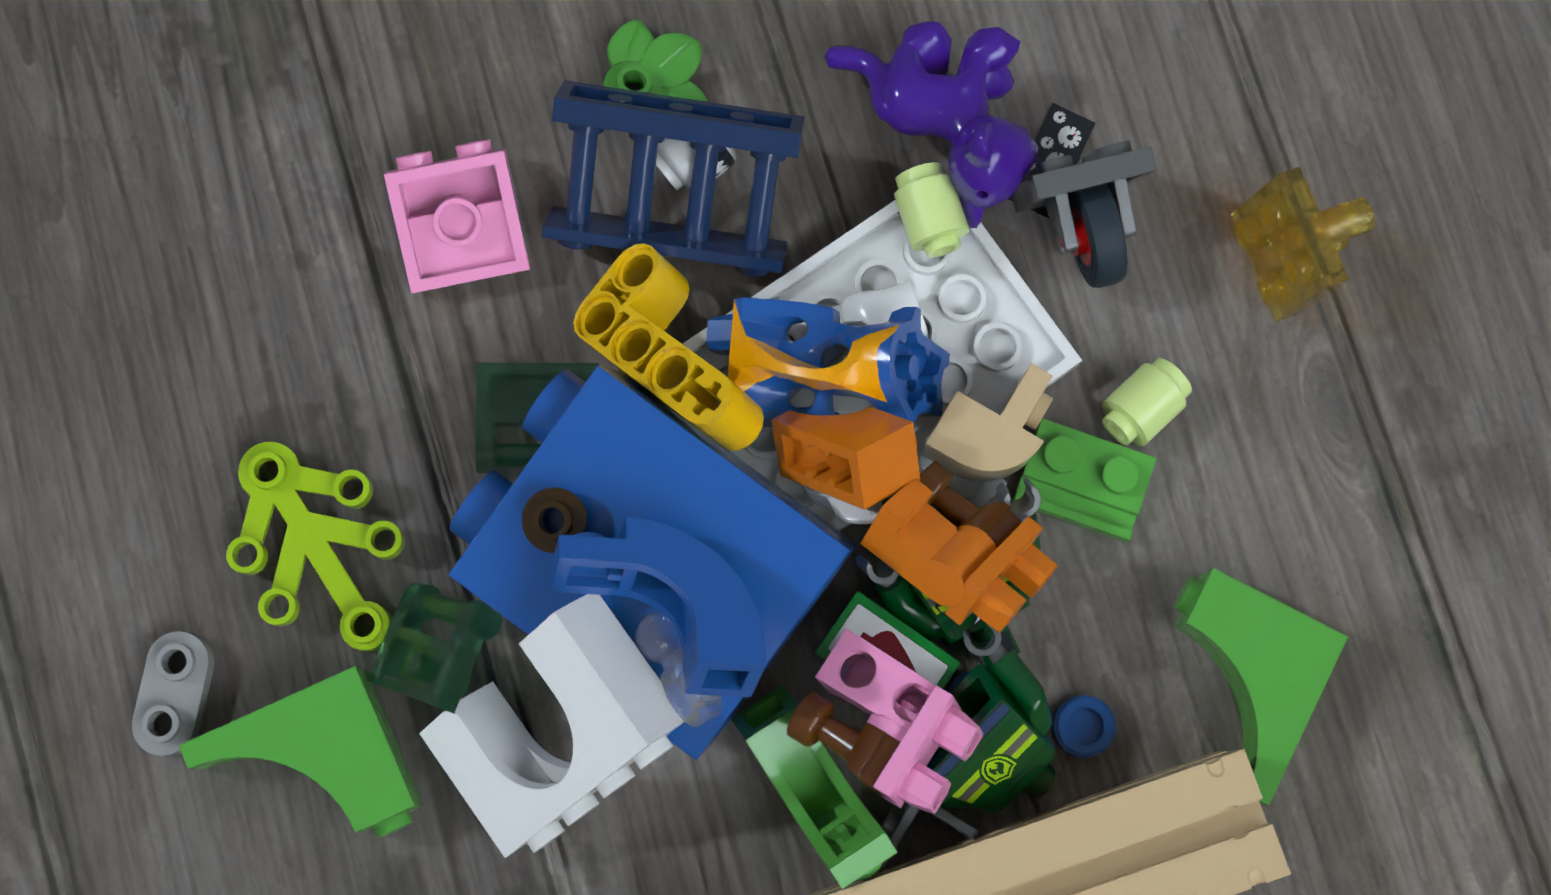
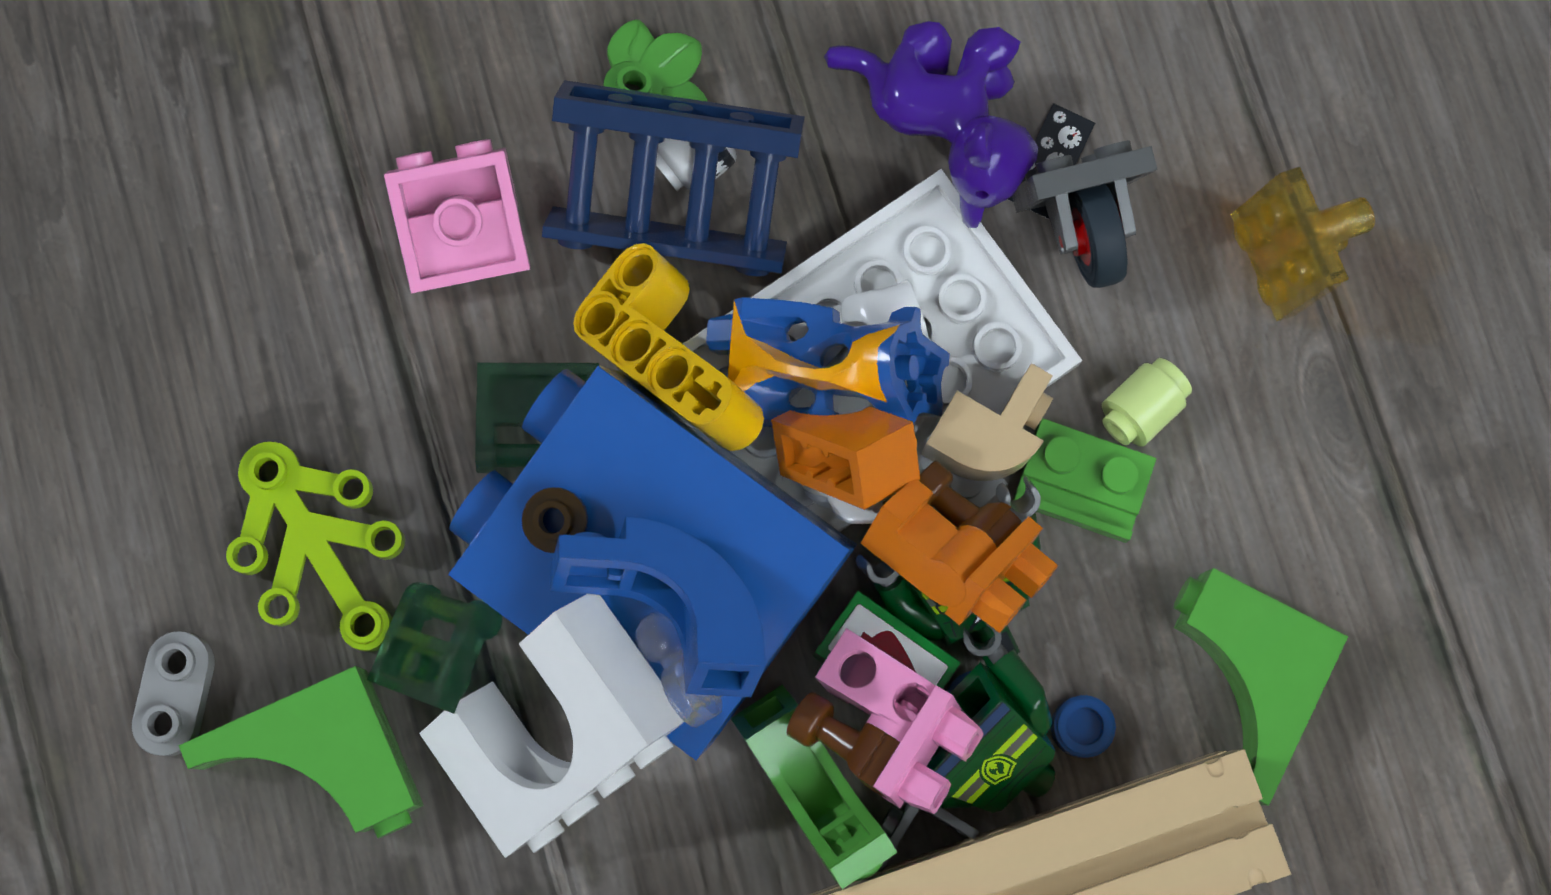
(930, 210): yellowish green brick -> none

